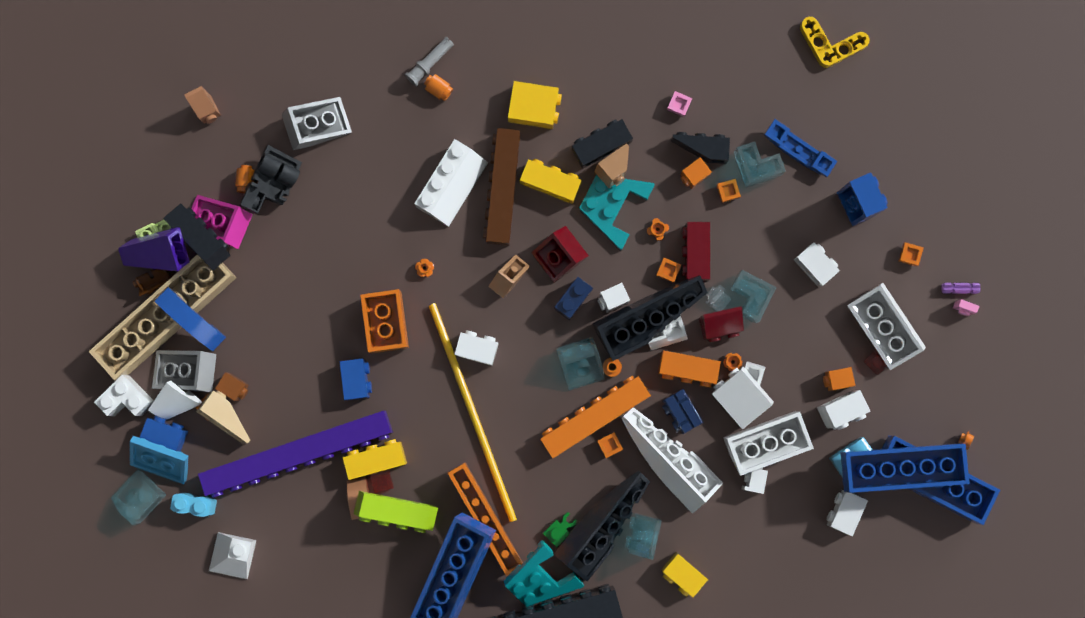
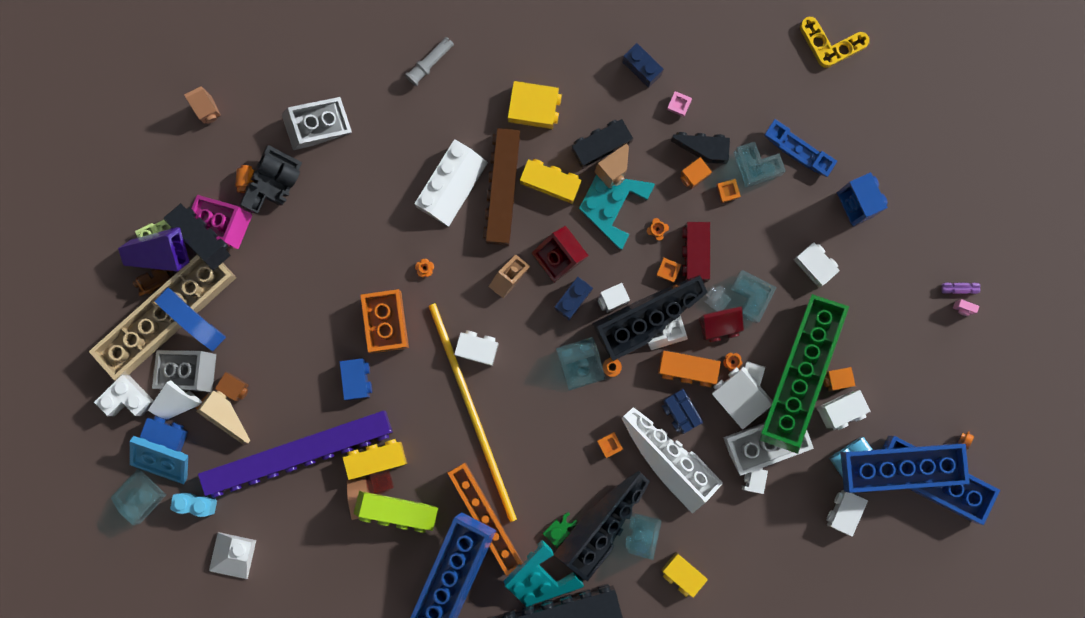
(438, 87): orange brick -> none
(595, 417): orange brick -> none
(642, 65): none -> dark blue brick
(804, 374): none -> green brick
(875, 362): clear red plate -> none
(886, 326): white slope -> none
(910, 254): orange plate -> none

